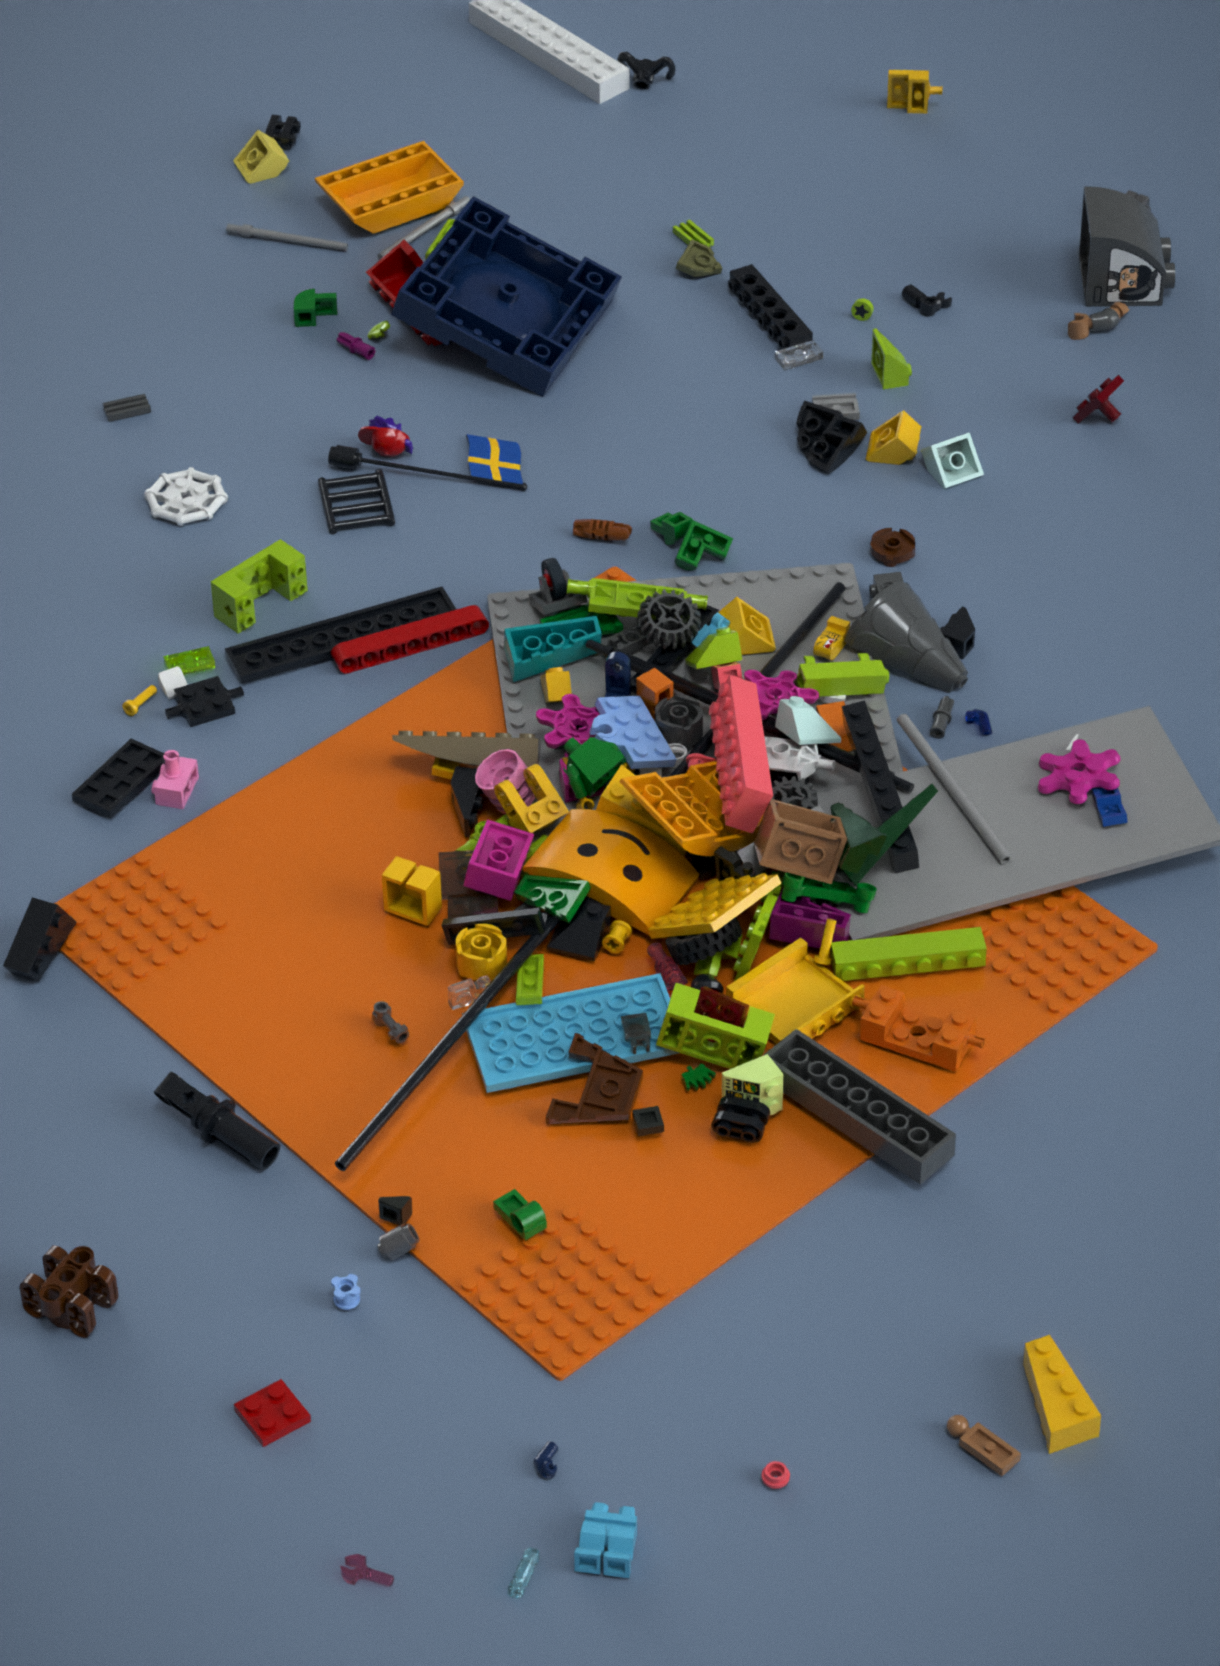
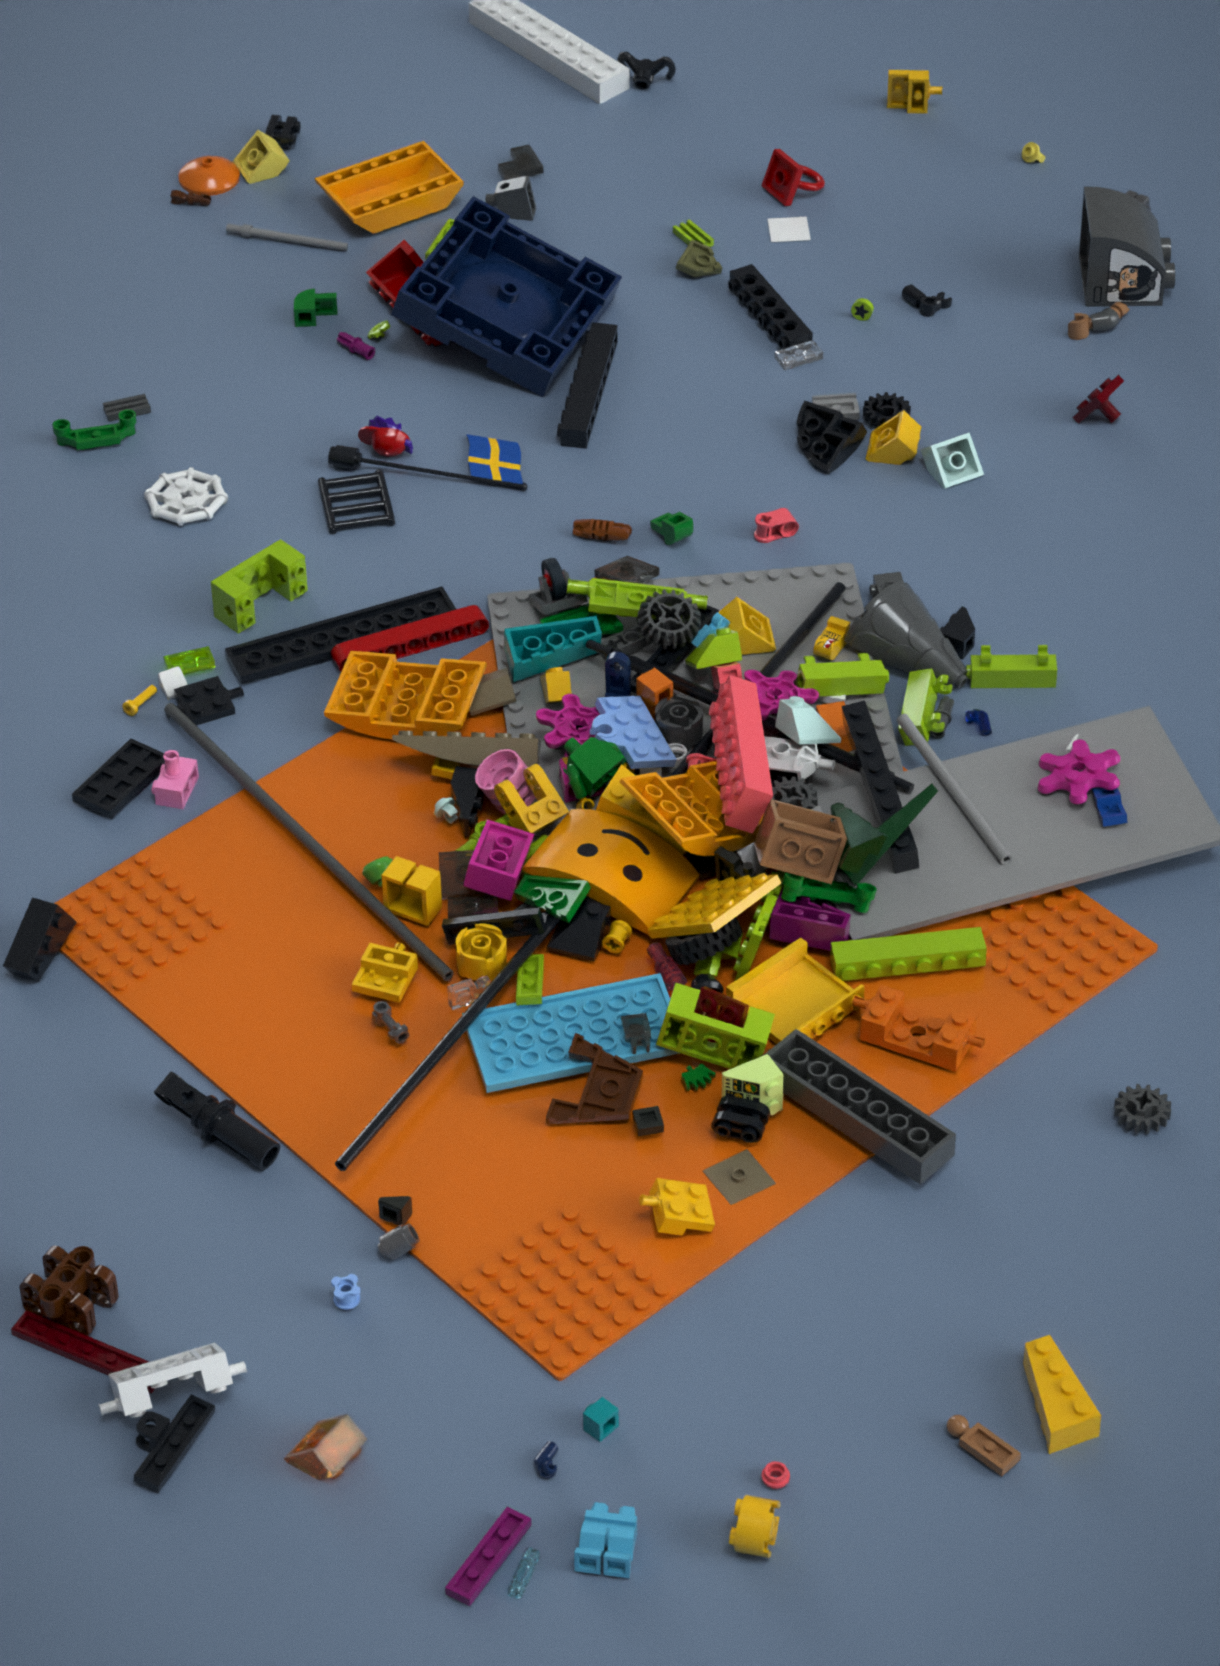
(74, 1345): none -> dark red tile
(95, 436): none -> green plate
(168, 1440): none -> black plate
(180, 197): none -> reddish brown piece
(206, 1362): none -> white brick
(209, 175): none -> orange dish
(272, 1412): red plate -> none
(310, 843): none -> dark grey piece
(327, 1447): none -> clear orange slope
(362, 1571): clear pink bar -> none
(375, 869): none -> bright green cone
(385, 972): none -> yellow plate
(391, 696): none -> light orange slope
(446, 808): none -> light aqua plate
(451, 210): light grey bar -> none
(488, 1556): none -> magenta plate
(493, 692): none -> dark tan slope
(514, 198): none -> dark grey torso
(522, 1216): green plate -> none
(523, 164): none -> clear smoke plate
(588, 385): none -> black brick
(600, 1419): none -> teal plate
(627, 570): none -> clear smoke plate
(679, 1206): none -> yellow plate
(700, 539): green brick -> none
(739, 1177): none -> dark tan plate
(755, 1525): none -> yellow brick
(776, 524): none -> coral piece
(784, 178): none -> red tile
(788, 229): none -> white sticker
(823, 957): yellow piece -> none
(884, 408): none -> black gear
(888, 362): lime slope -> none
(900, 549): reddish brown plate -> none
(921, 701): none -> lime brick
(1012, 670): none -> lime brick
(1031, 153): none -> light yellow plate
(1142, 1109): none -> dark grey gear

